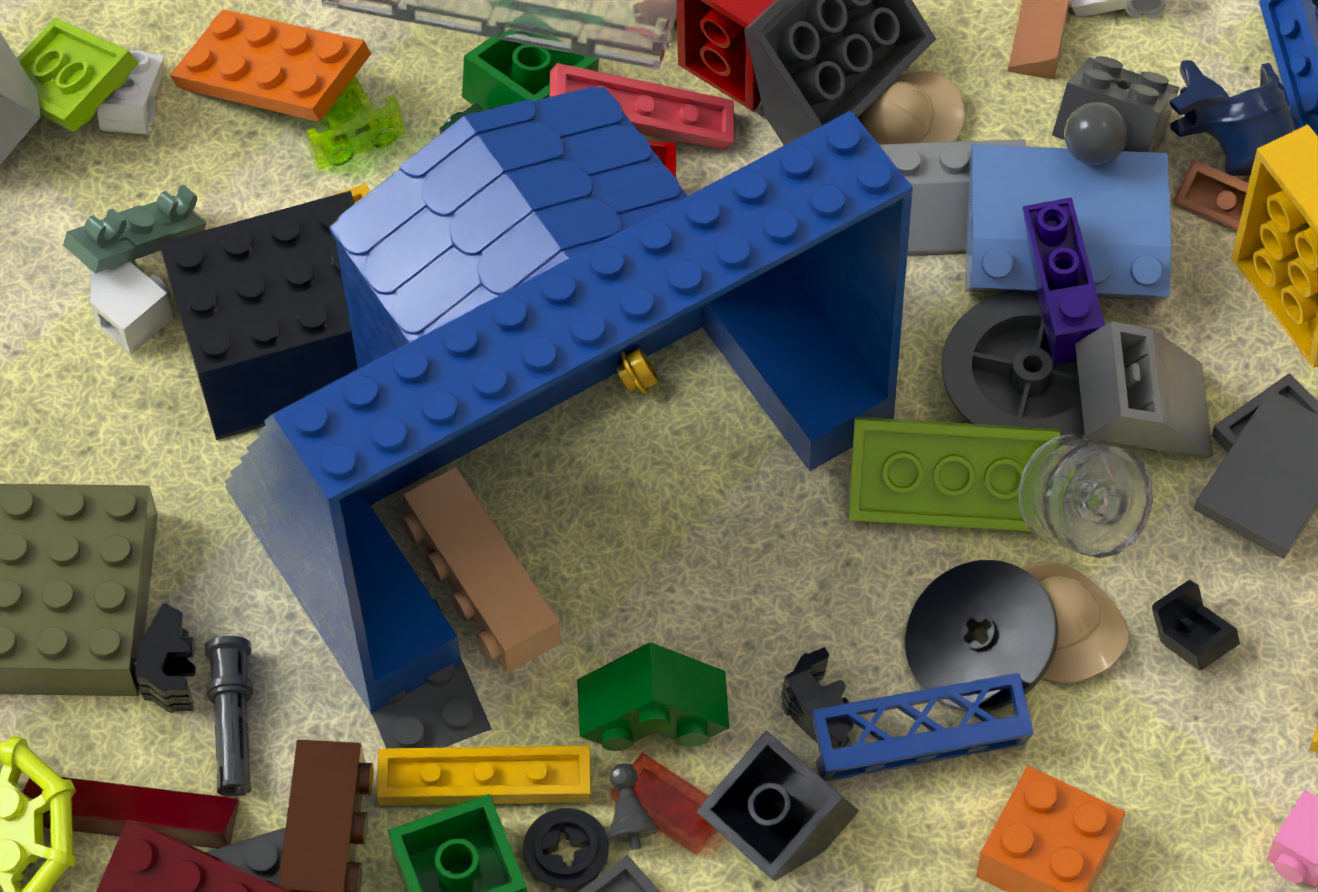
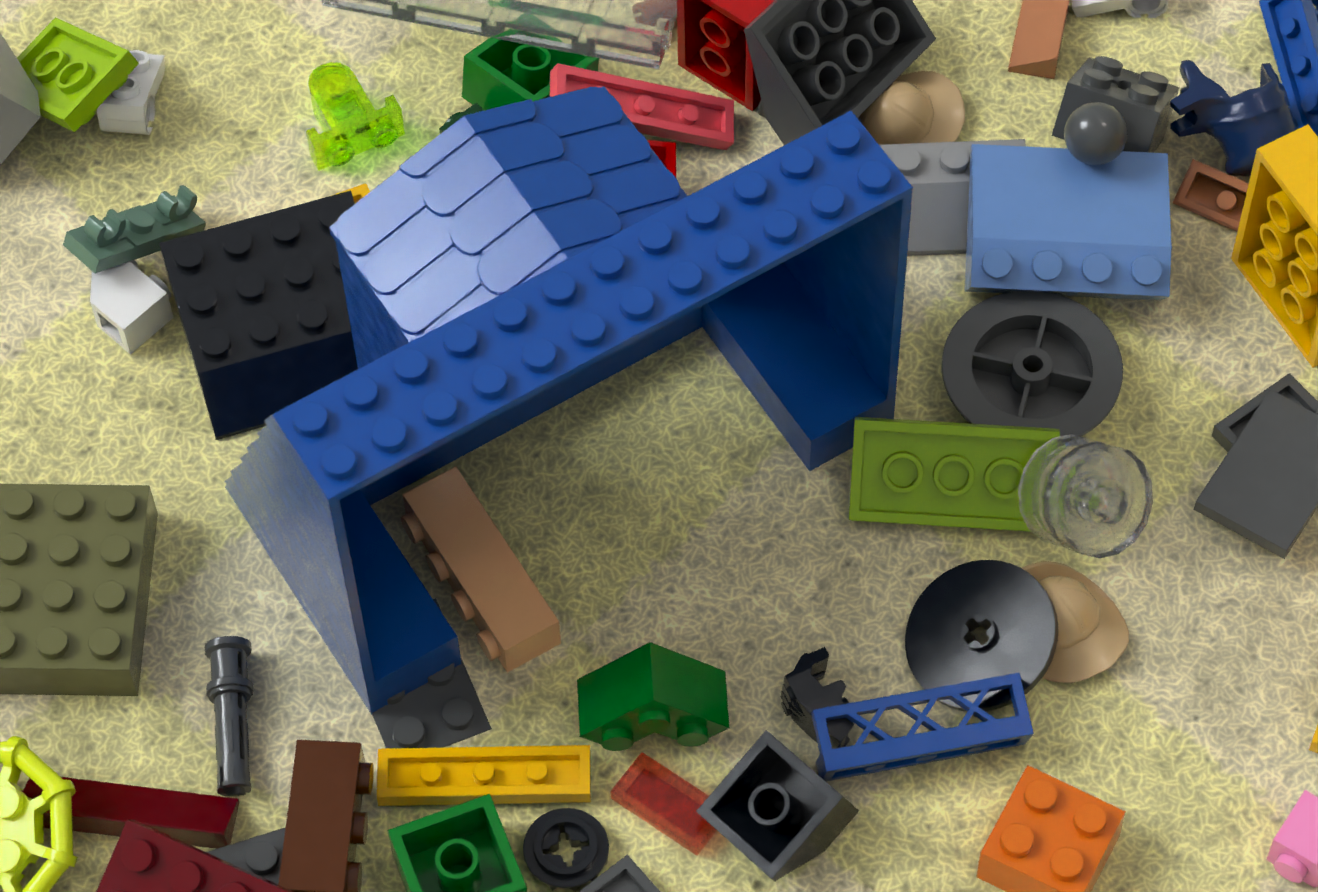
(164, 662): black hand -> none
(271, 65): orange plate -> none
(630, 816): dark grey piece -> none
(637, 371): yellow plate -> none
(1062, 276): dark purple slope -> none
(1142, 391): light grey slope -> none
(1192, 628): black bracket -> none

